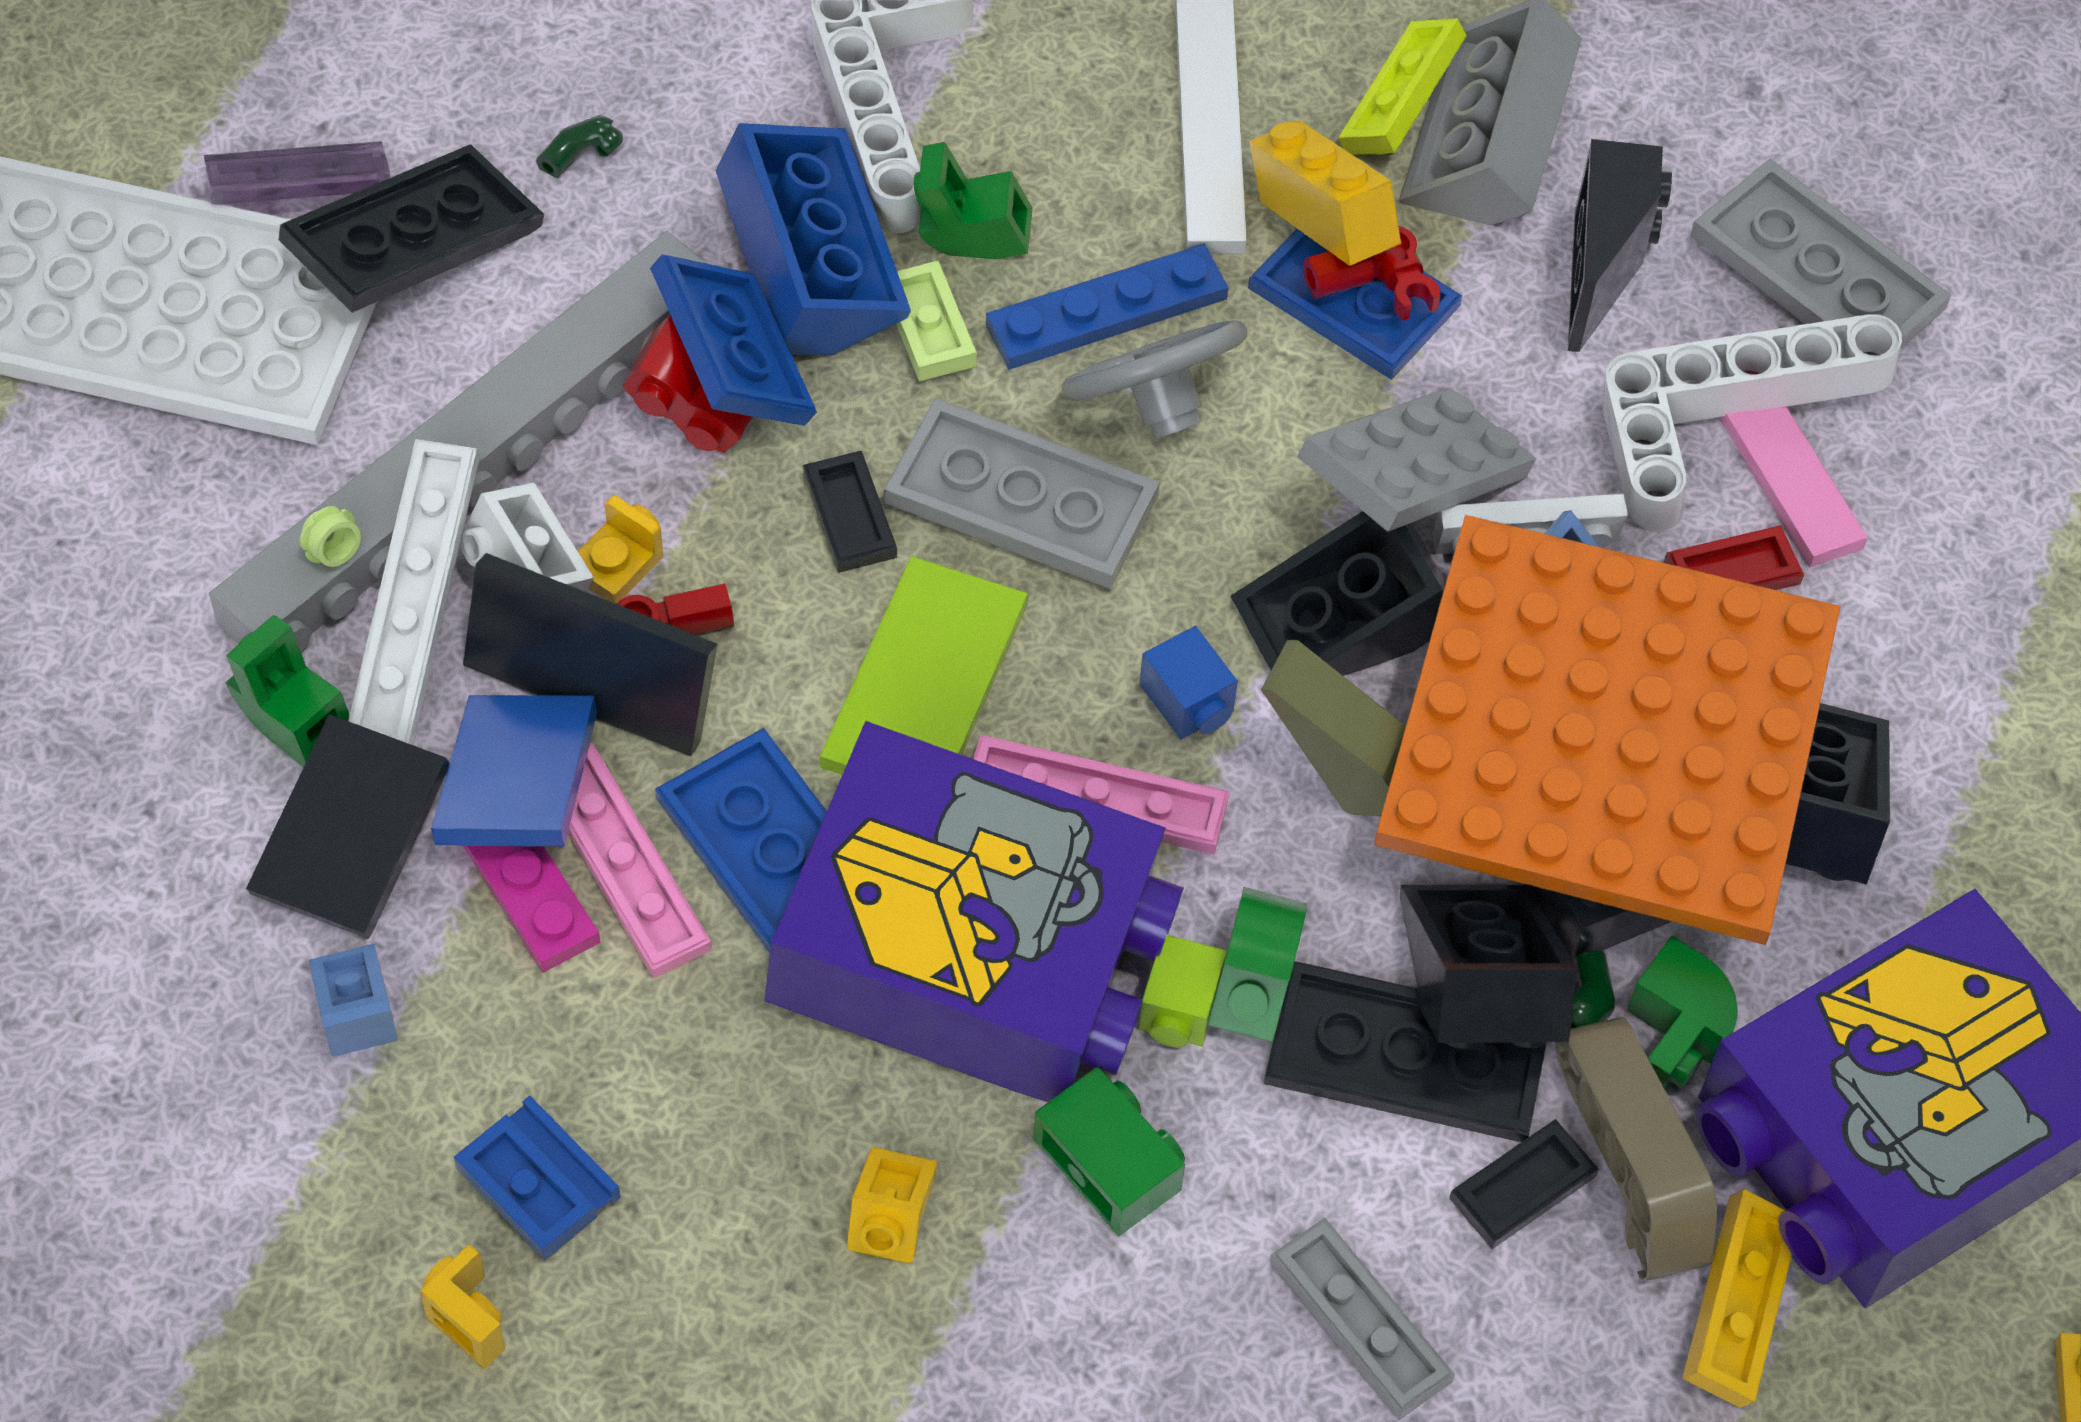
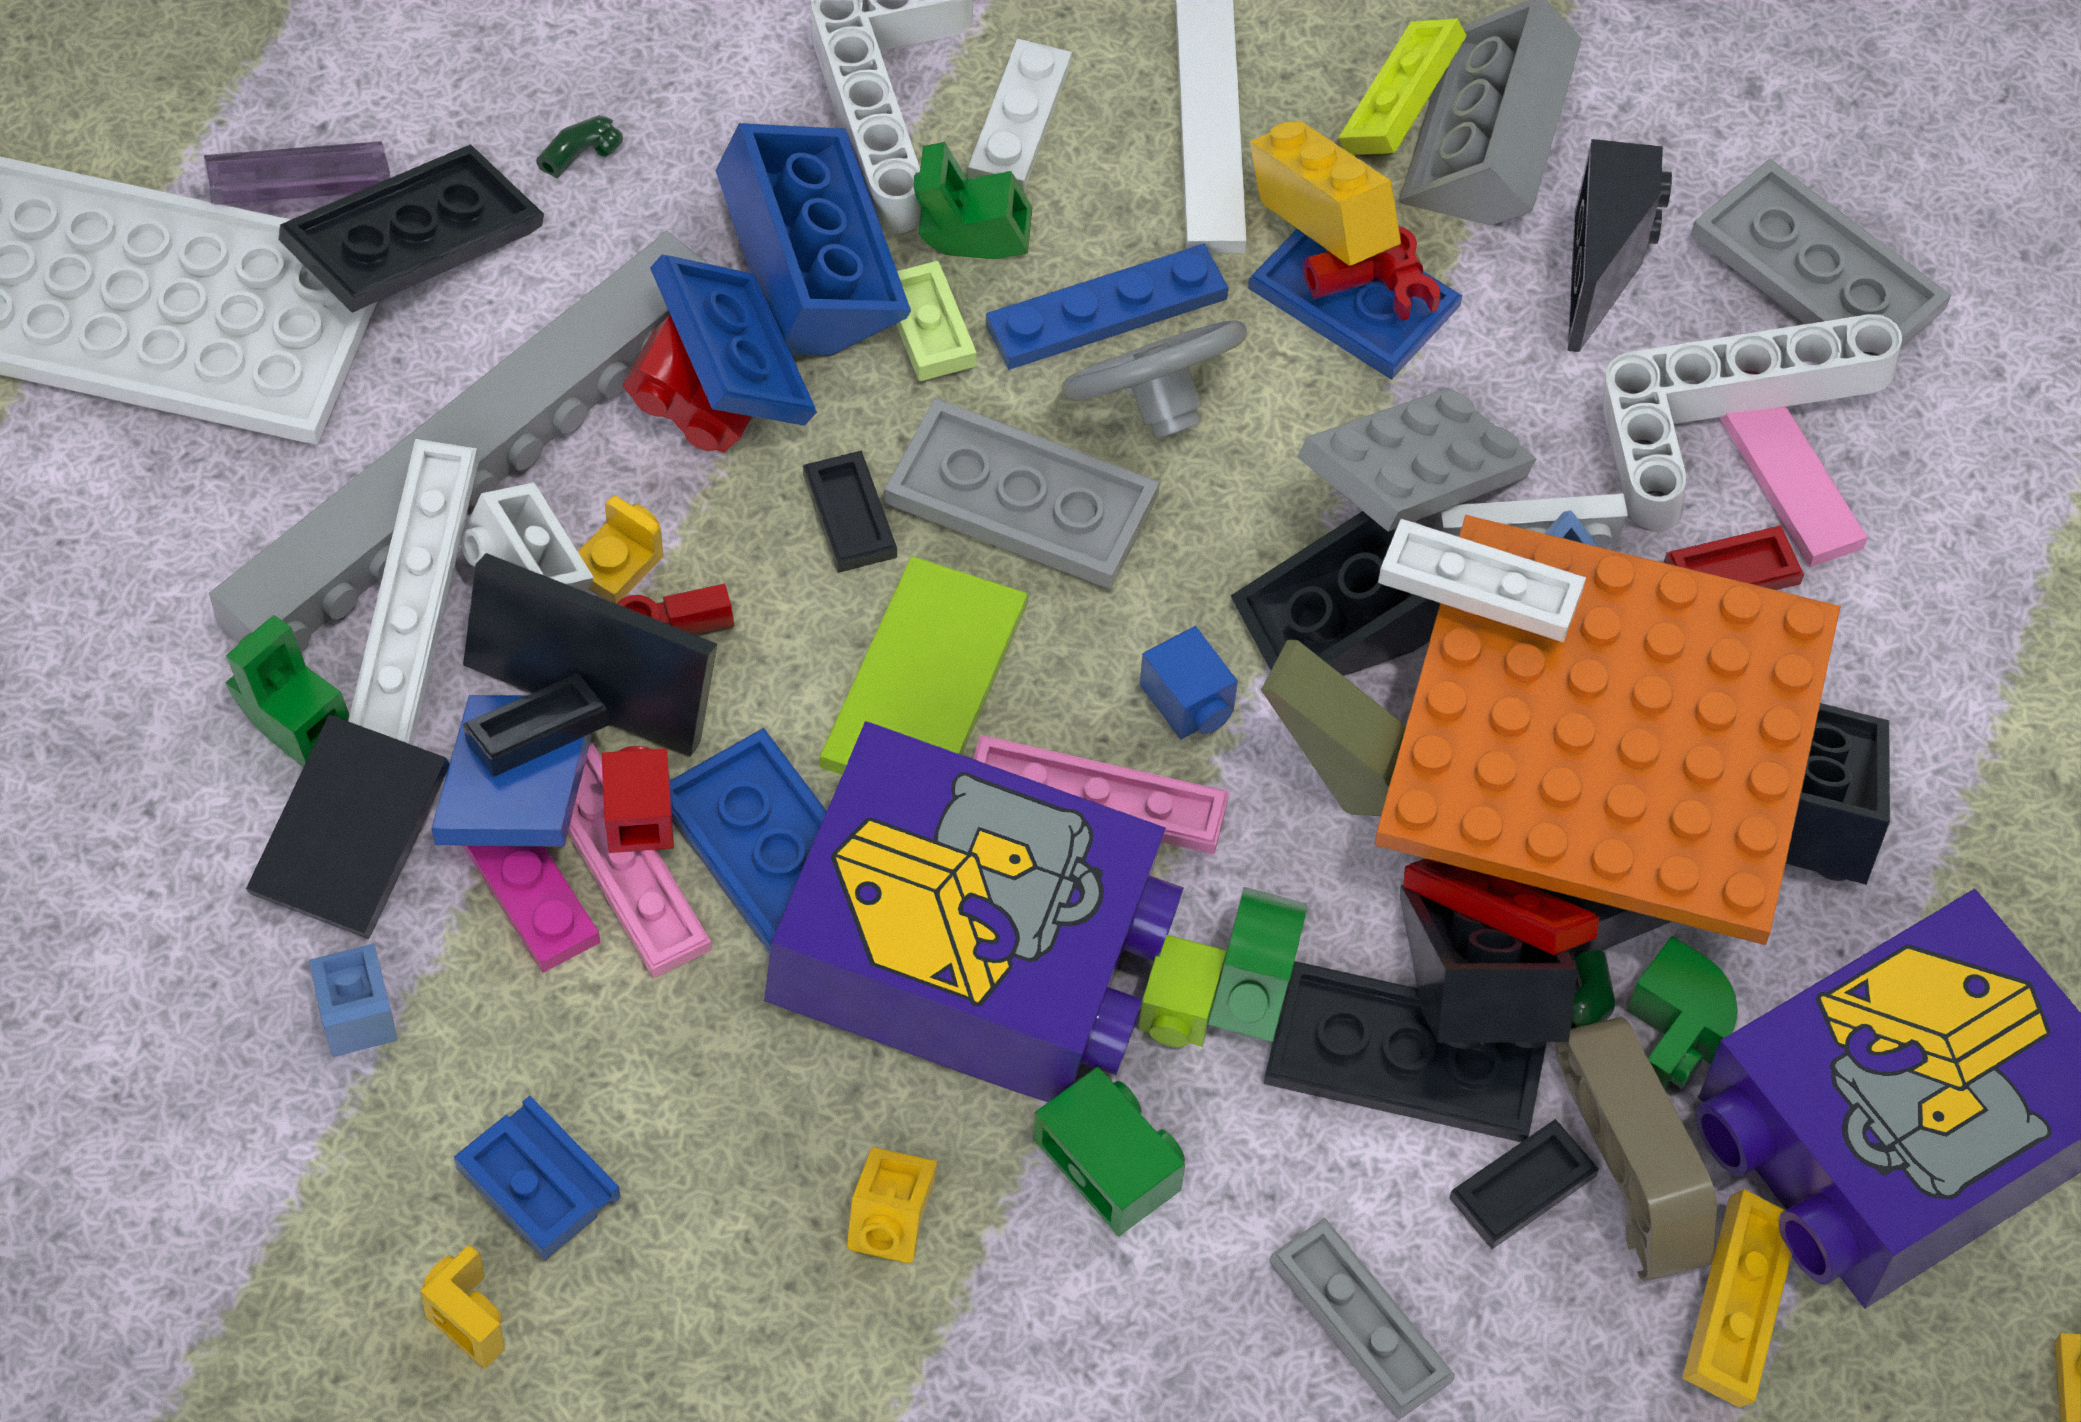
(330, 536): yellowish green plate -> none
(536, 724): none -> black tile
(637, 799): none -> red brick
(1021, 111): none -> white plate
(1482, 580): none -> white plate
(1504, 905): none -> red tile

